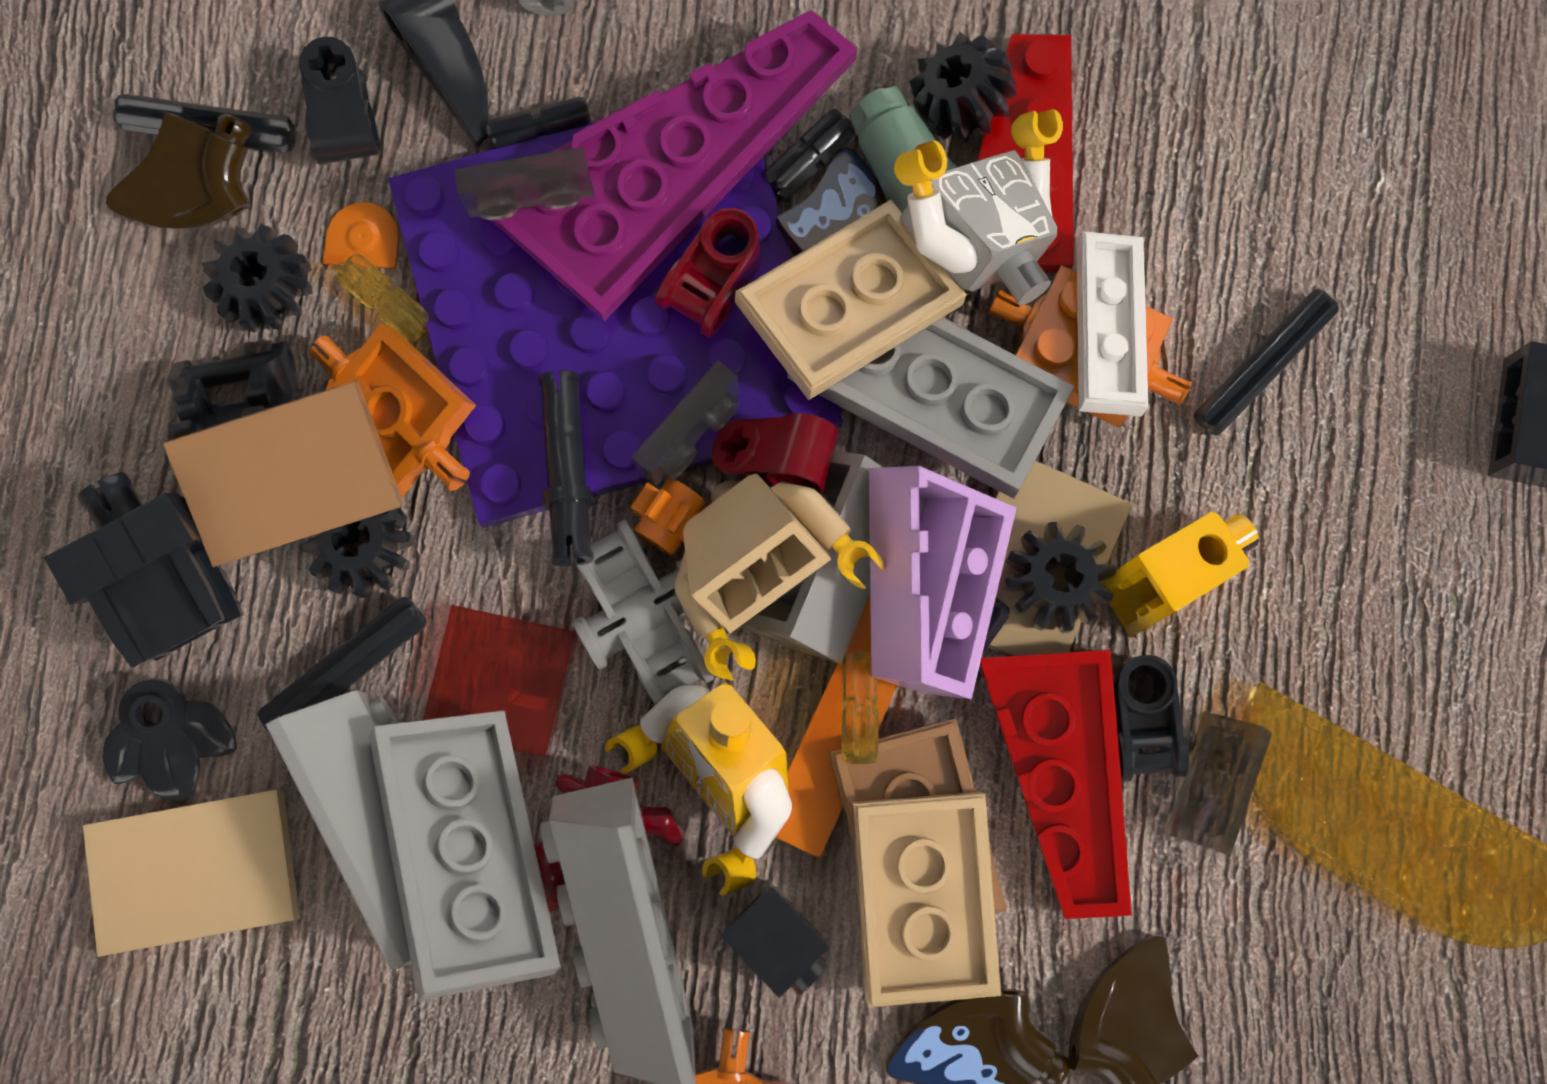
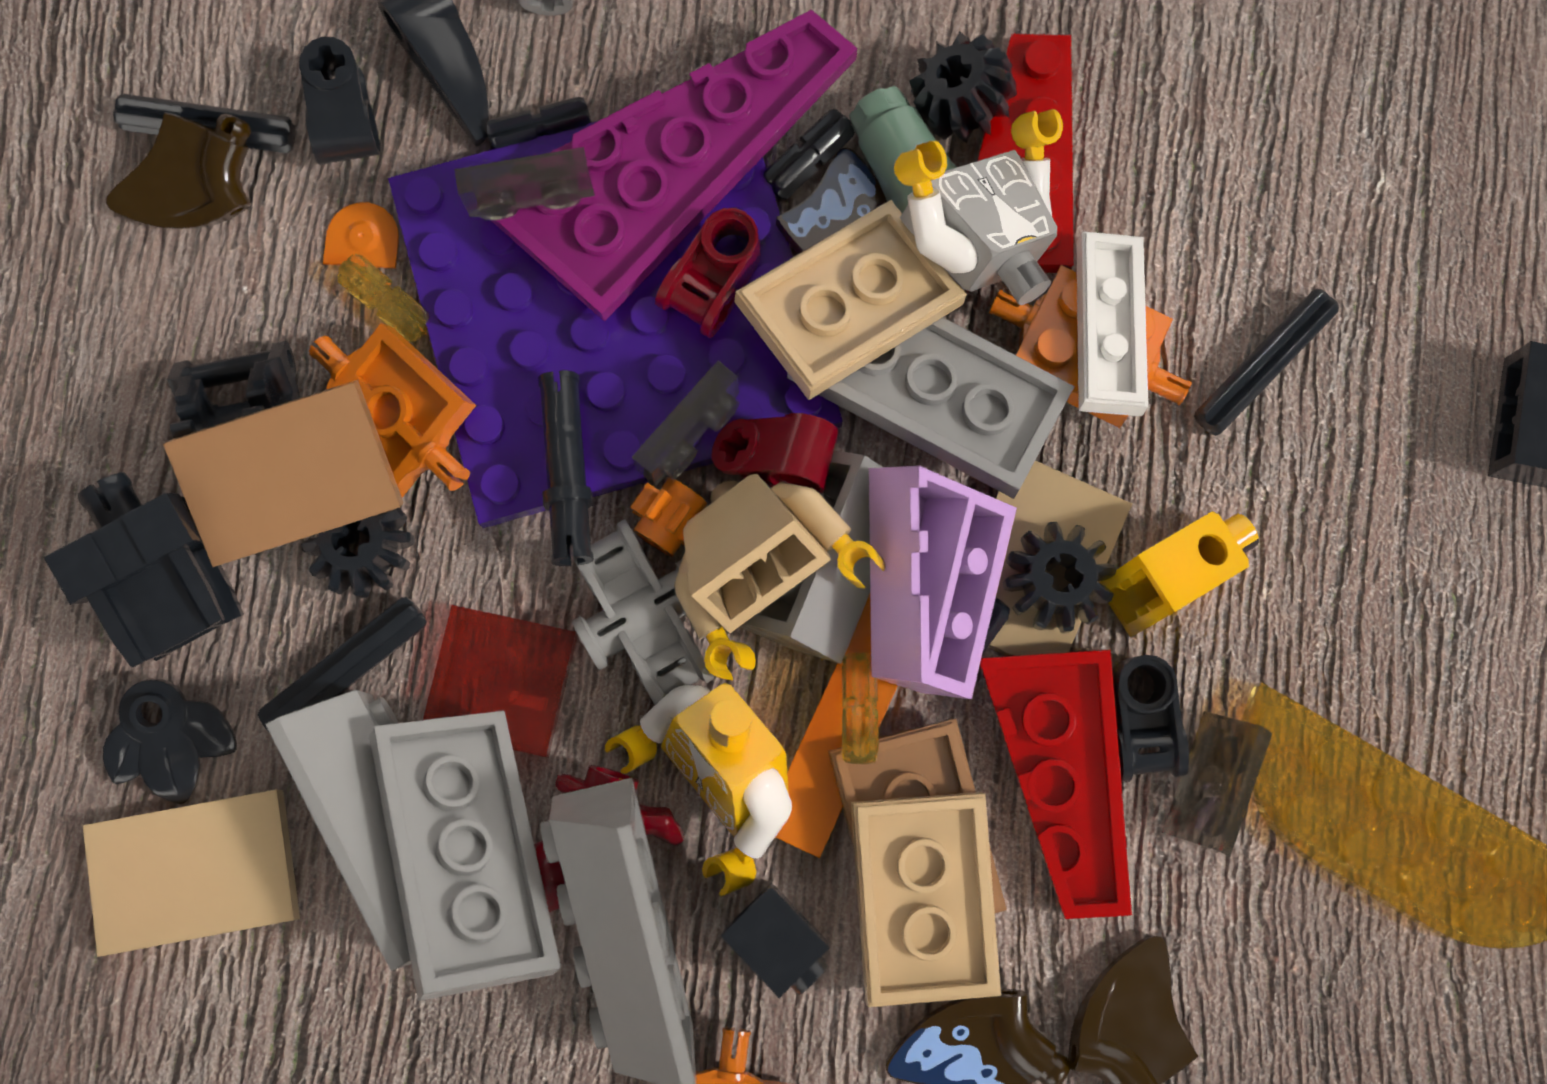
(244, 261): black gear -> none

